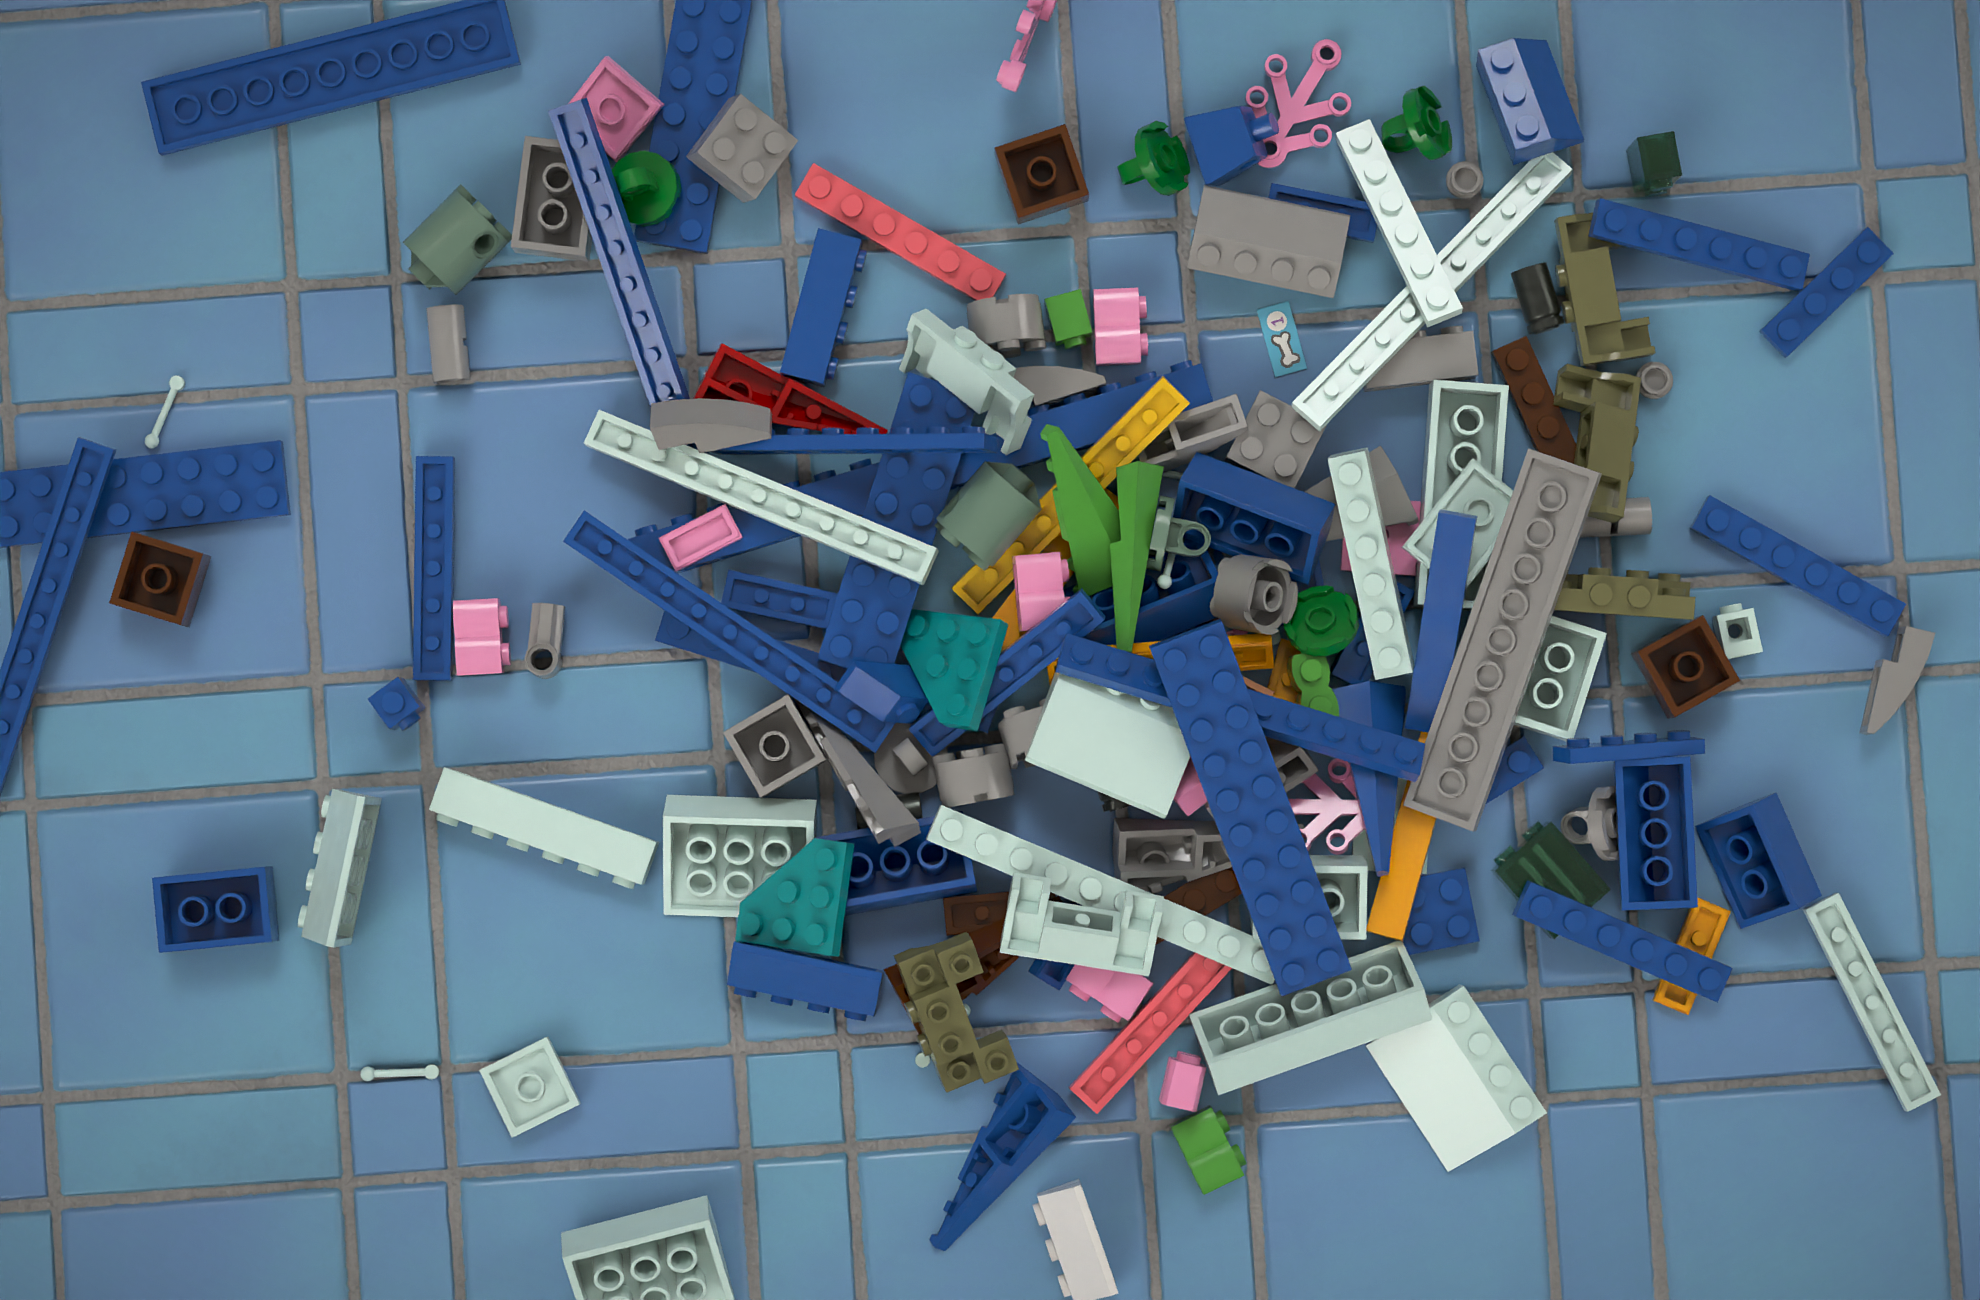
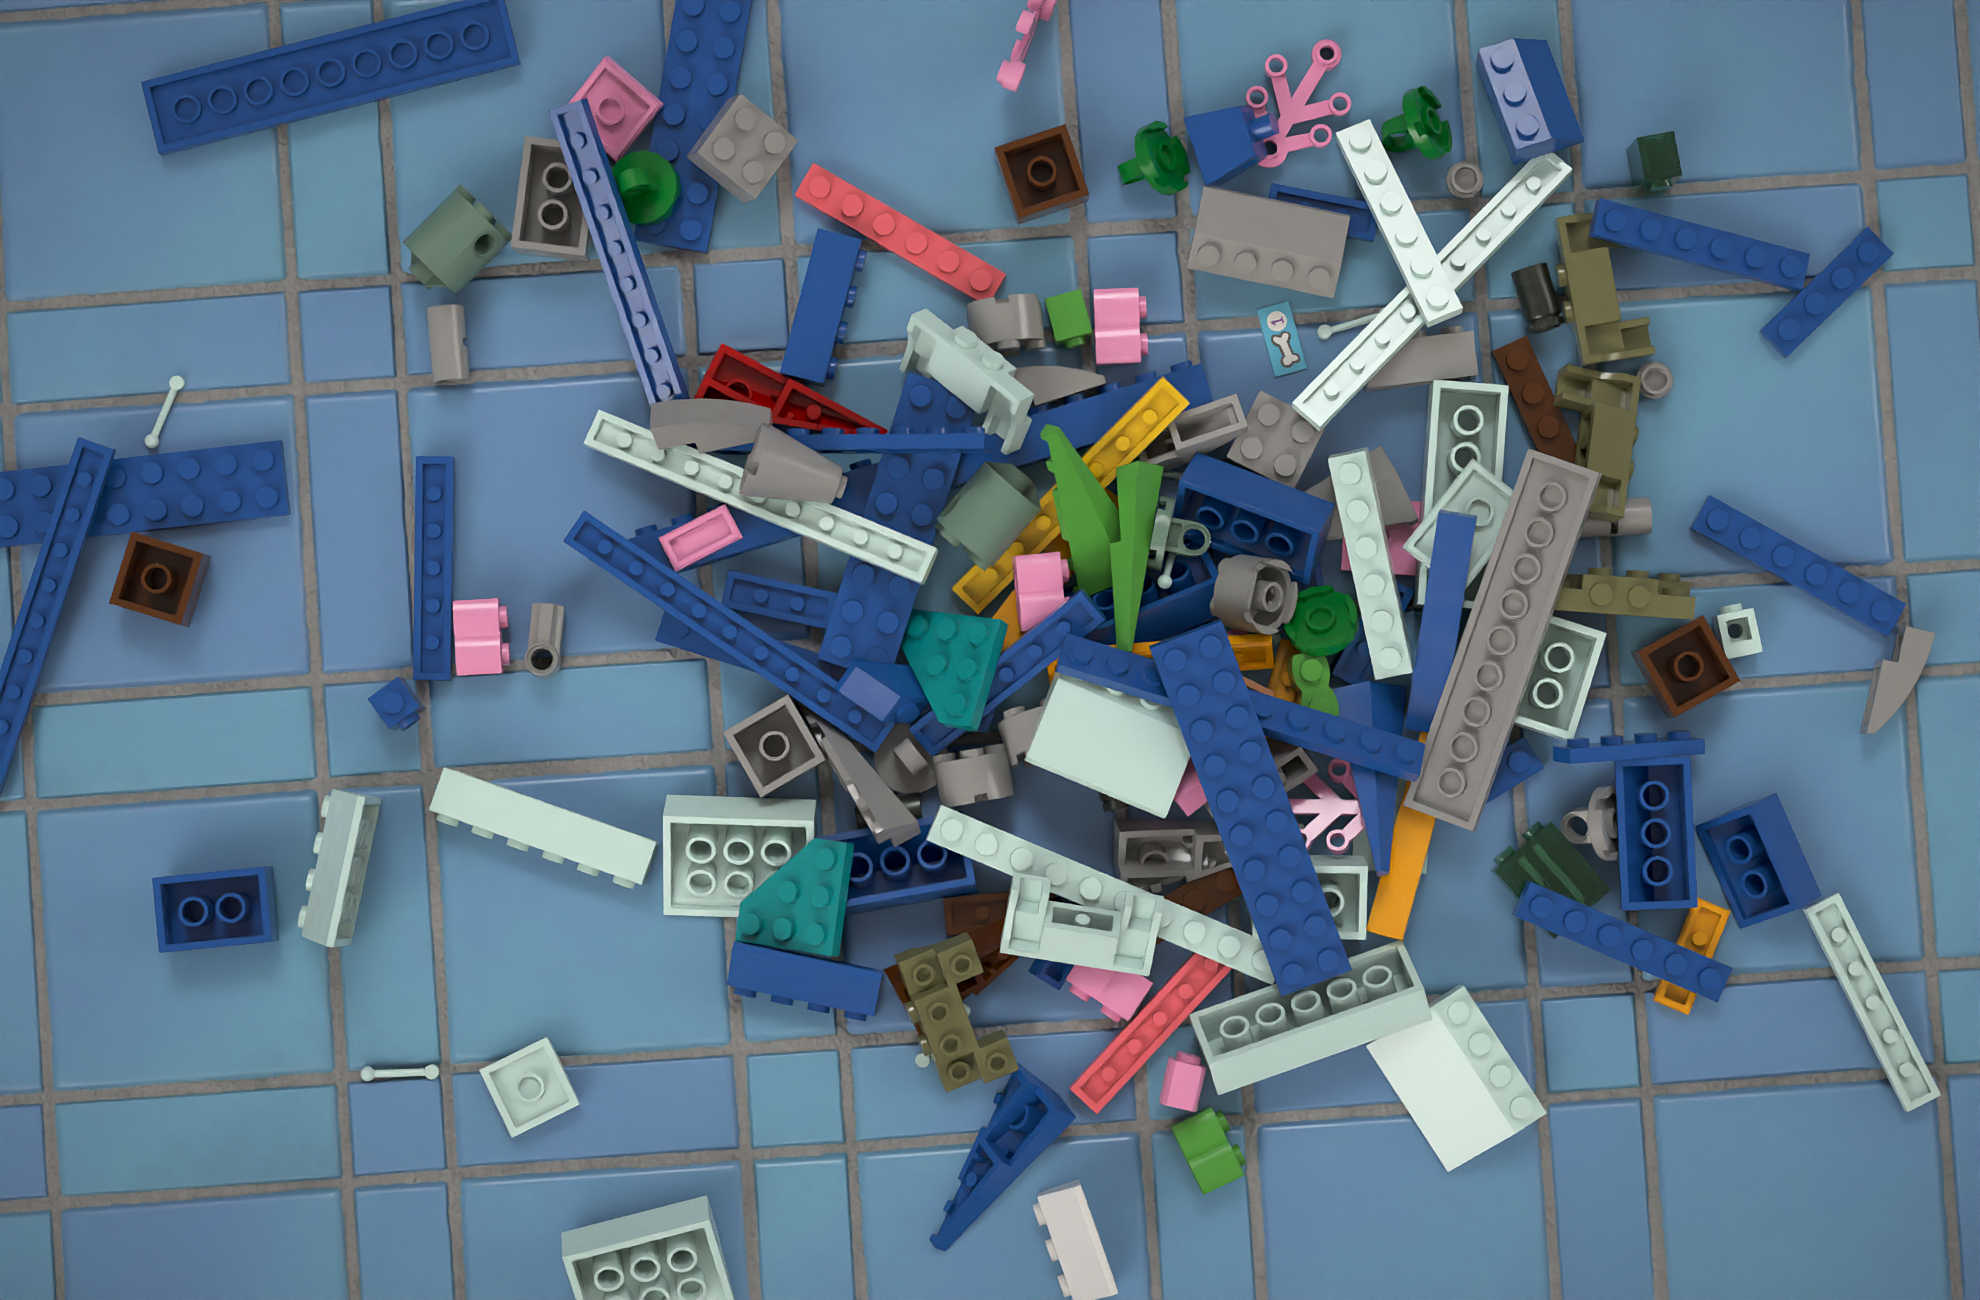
(789, 470): none -> light grey cone
(1325, 331): none -> light aqua hinge
(1441, 913): blue plate -> none

